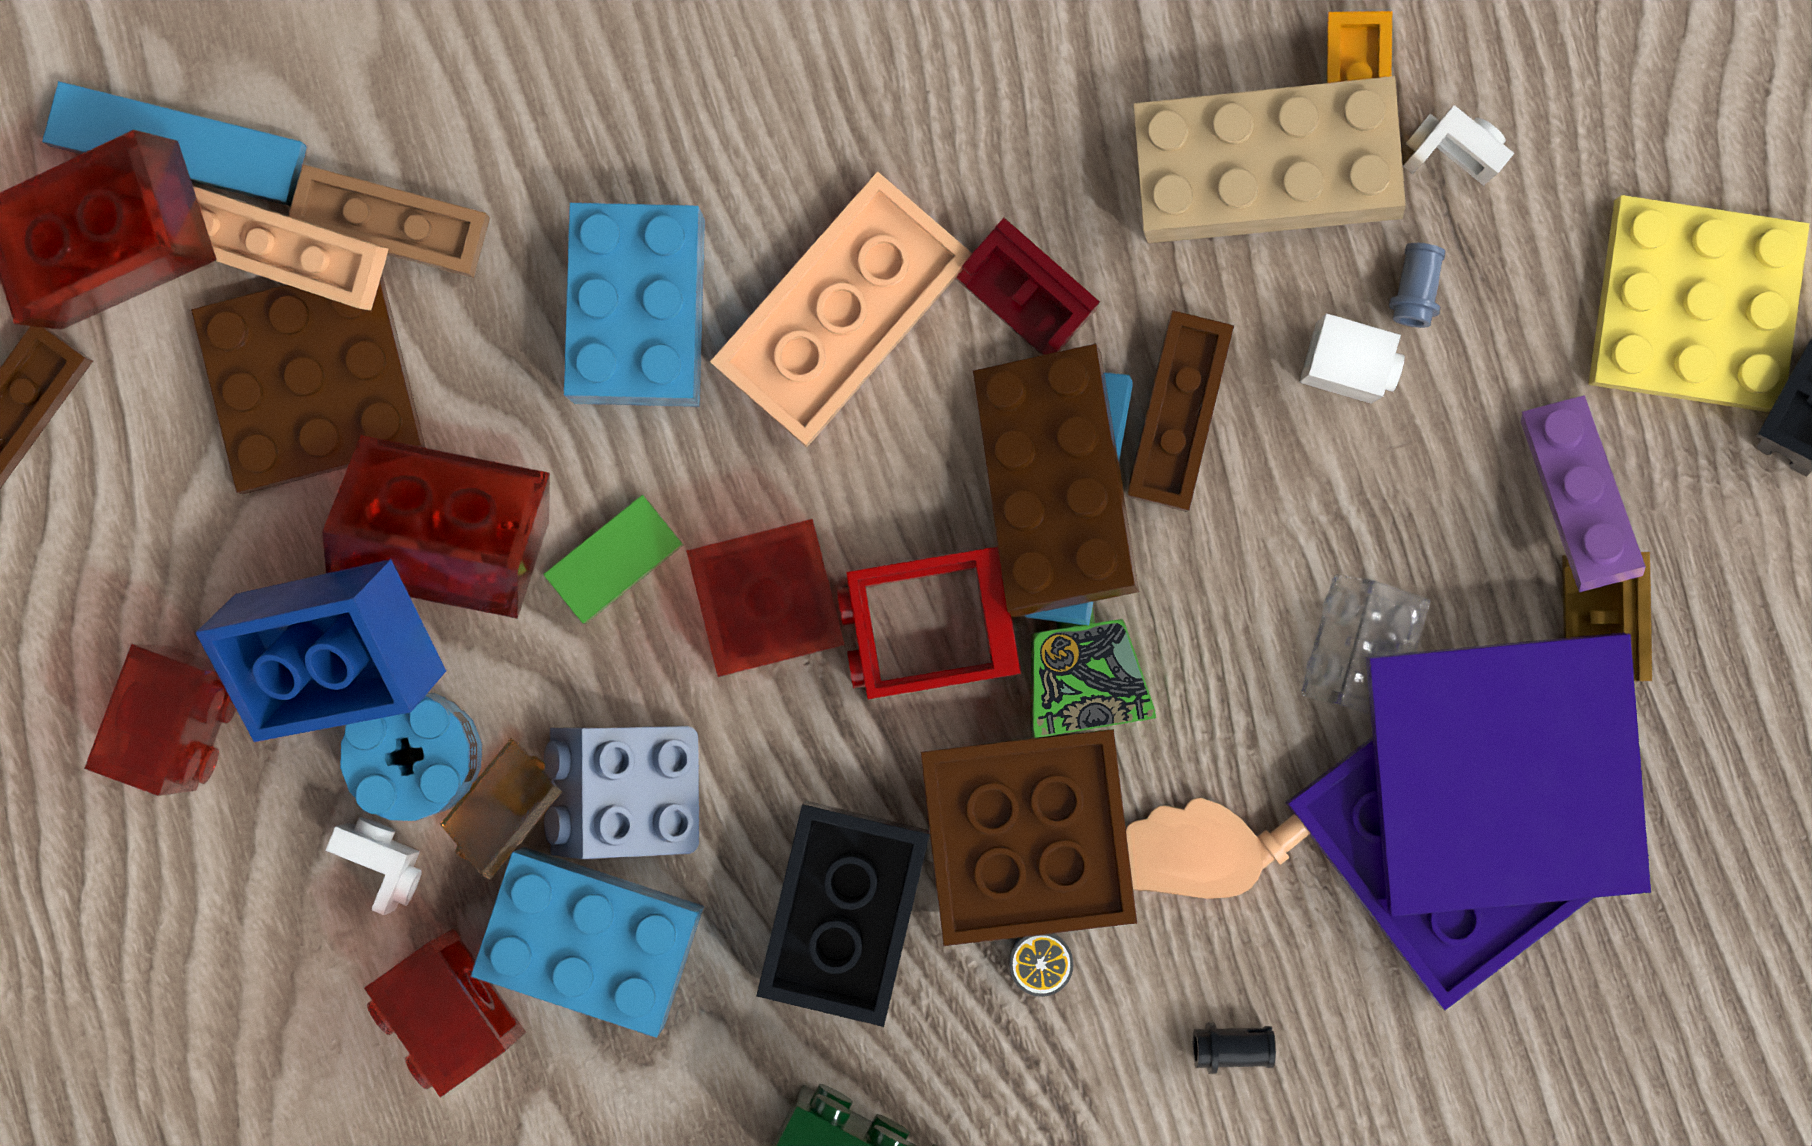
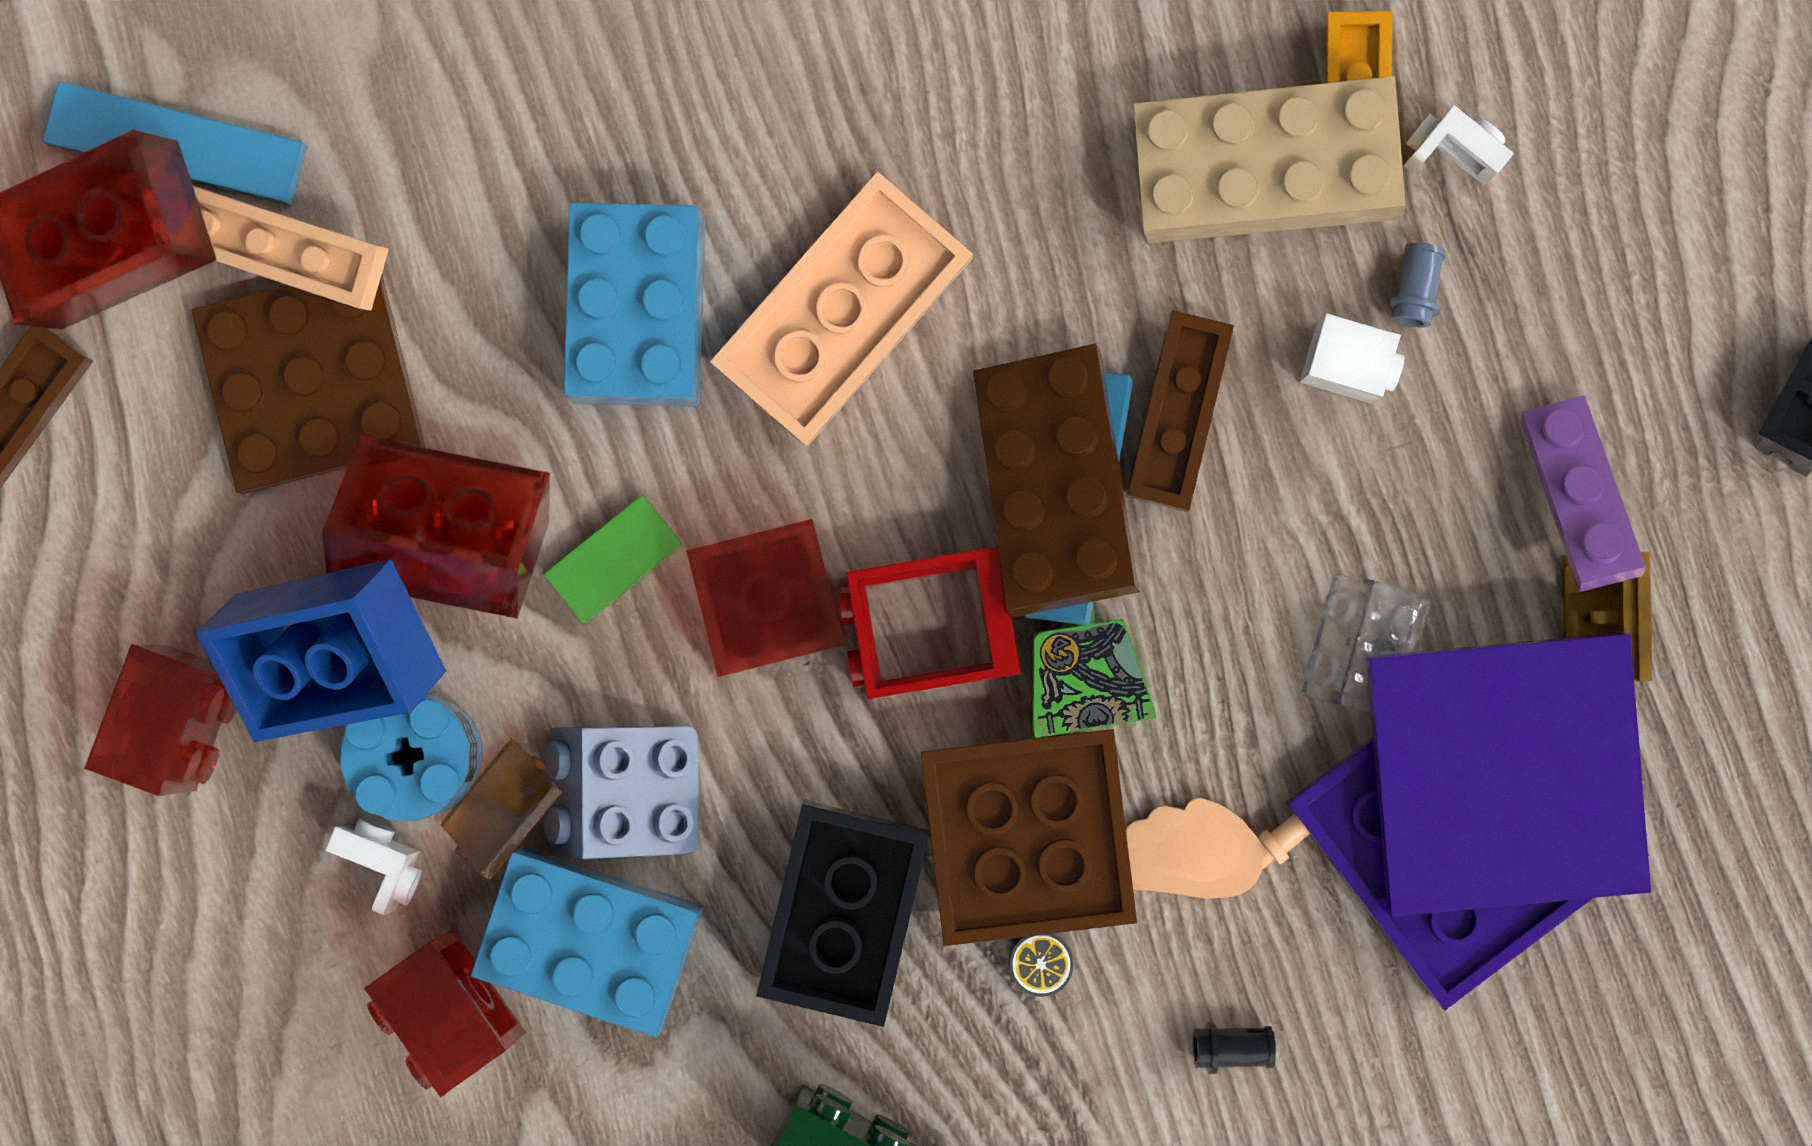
(402, 221): medium nougat plate -> none
(1027, 289): dark red hinge -> none
(1698, 303): light yellow plate -> none

